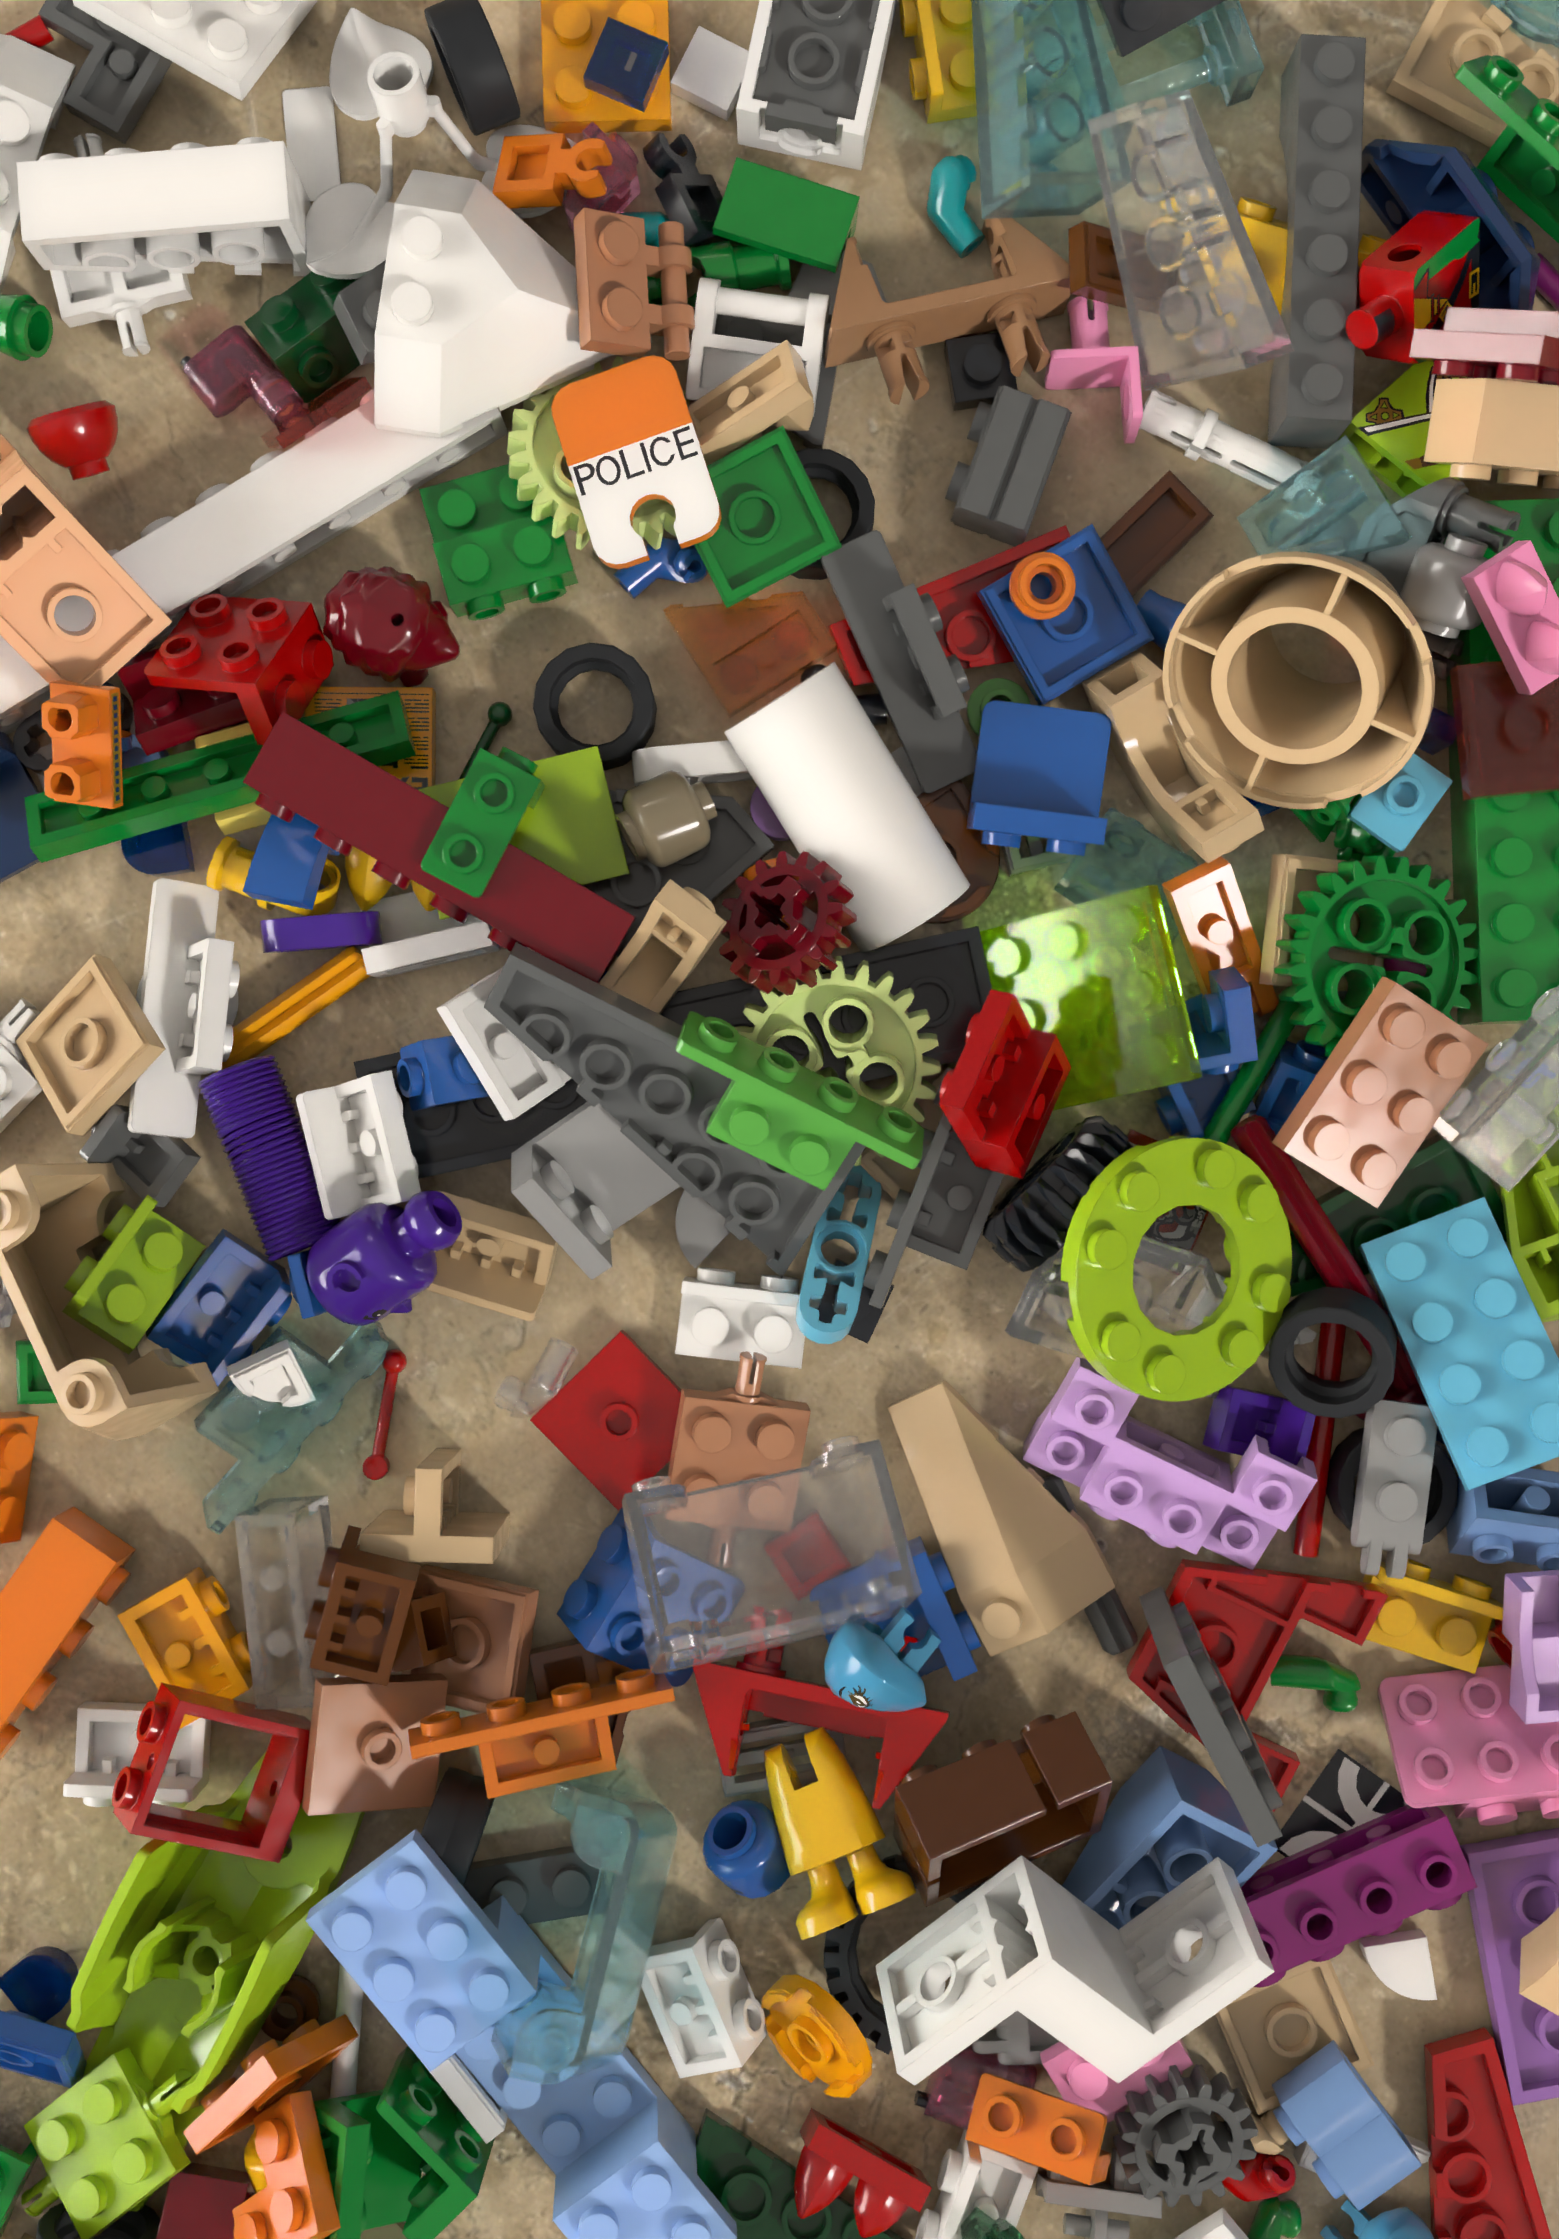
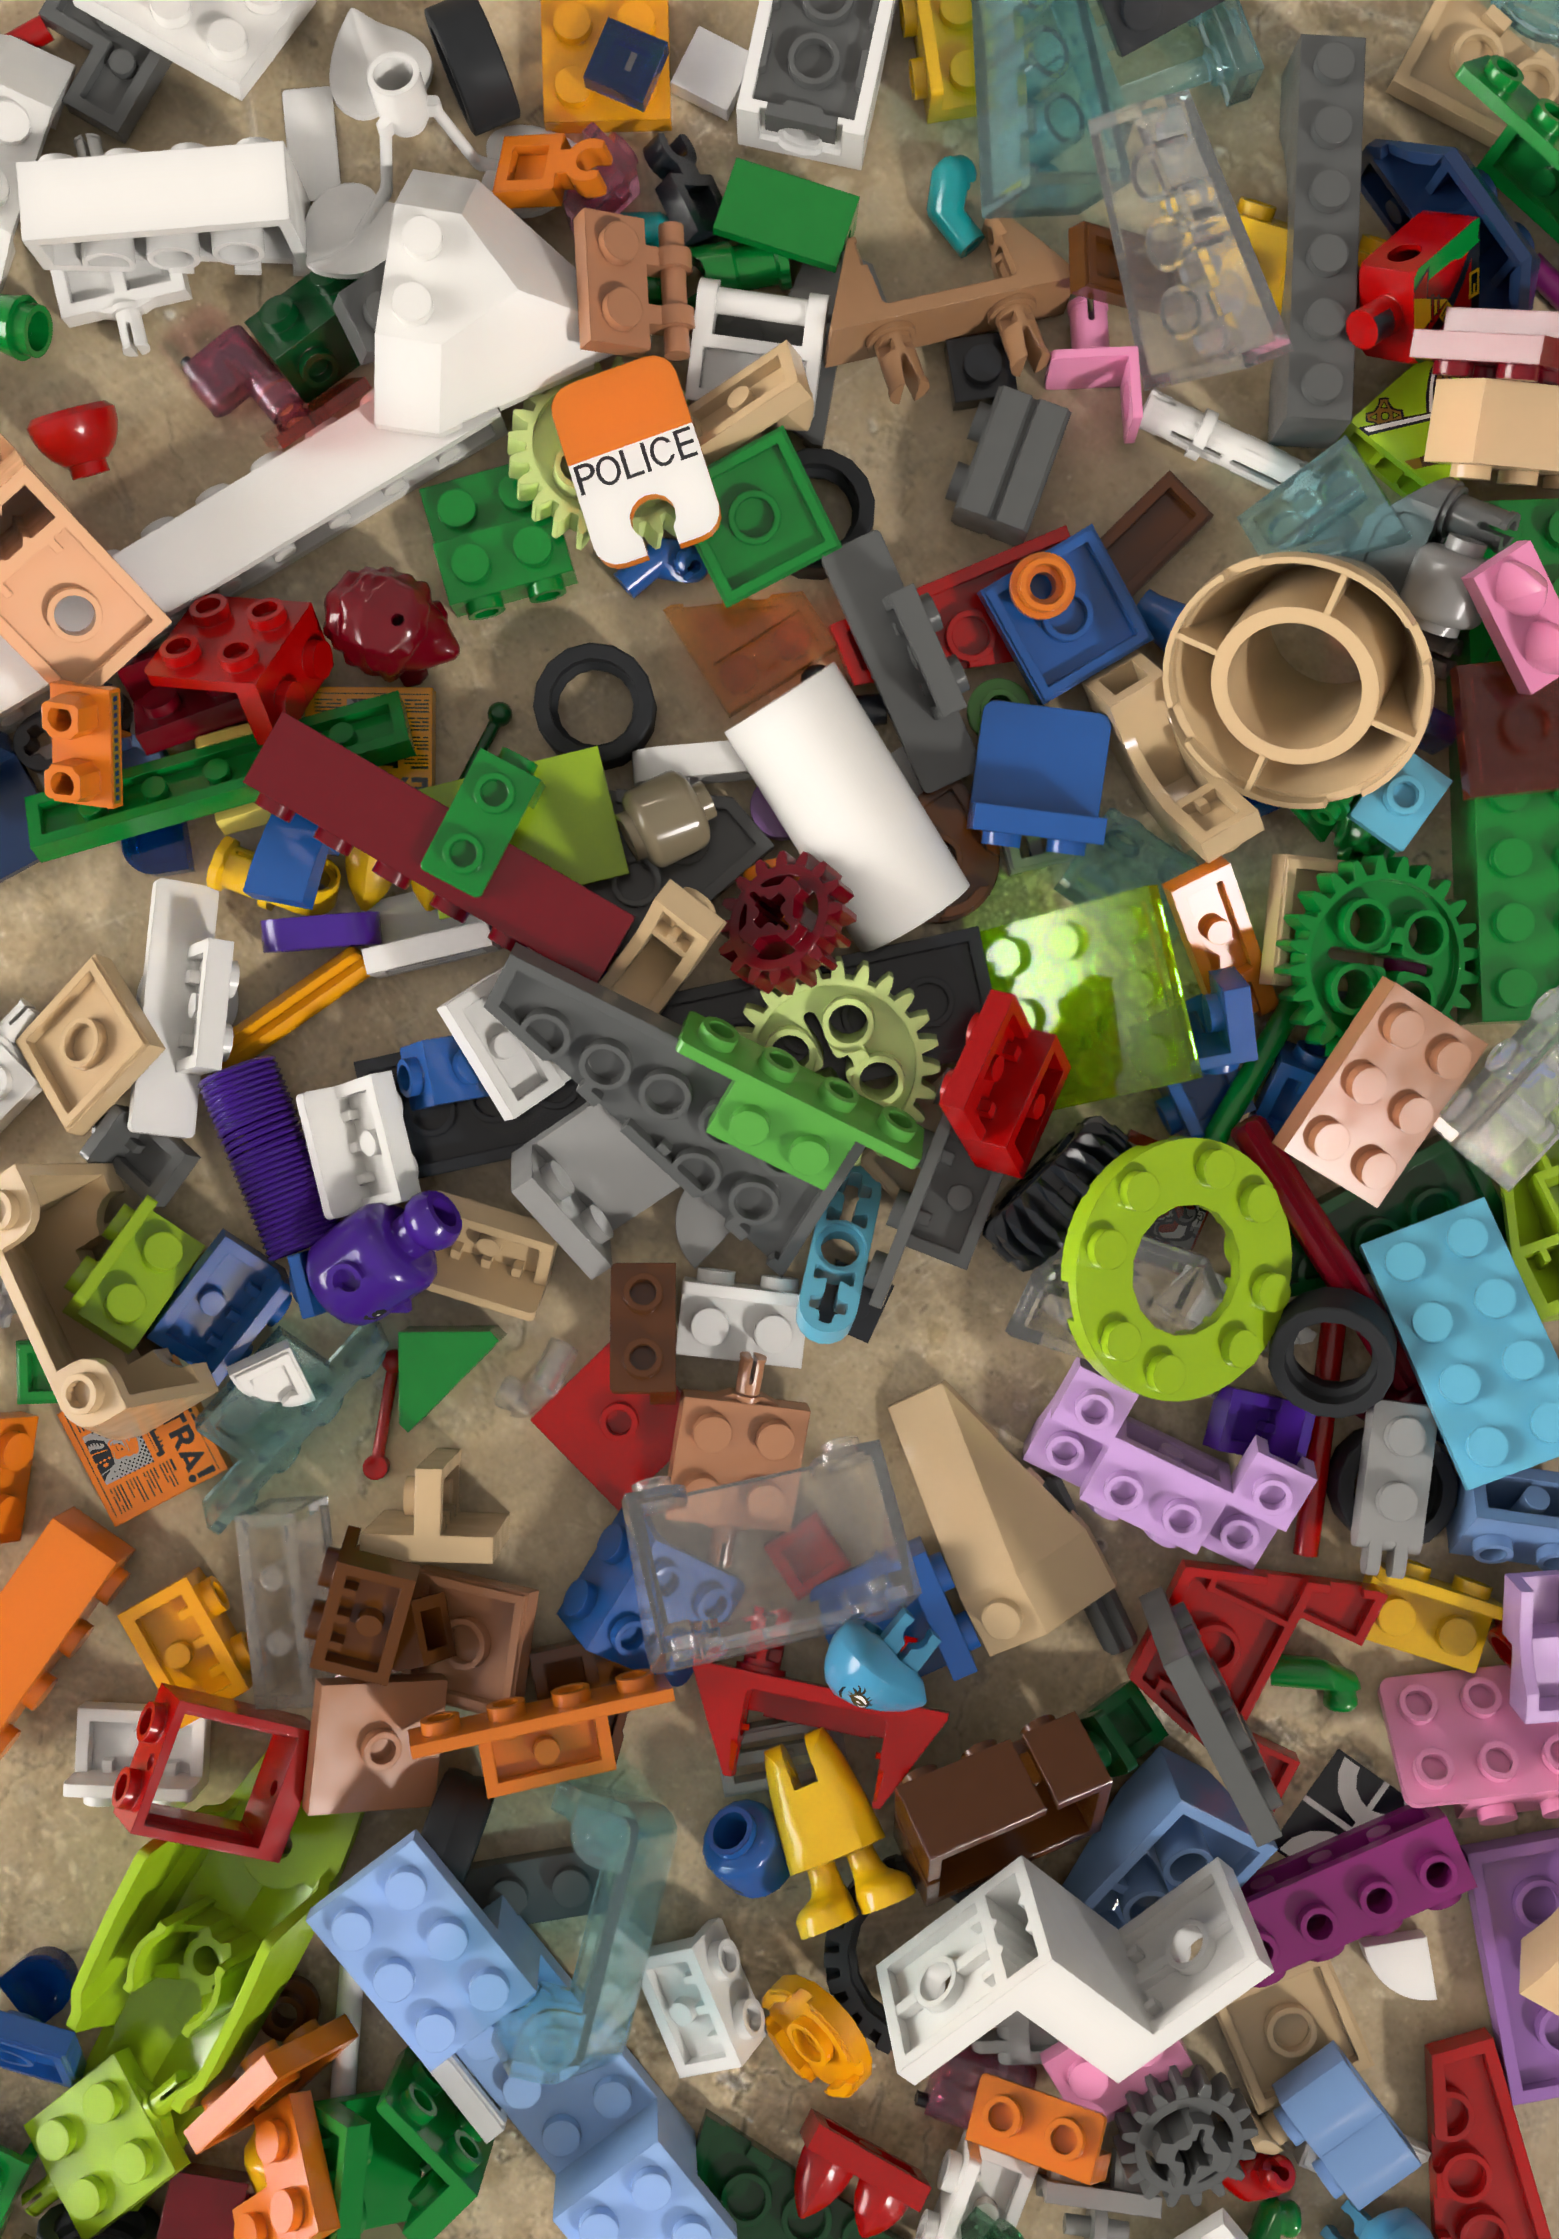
(148, 1468): none -> orange tile
(435, 1361): none -> green slope
(643, 1330): none -> reddish brown bracket
(1122, 1728): none -> dark green bracket

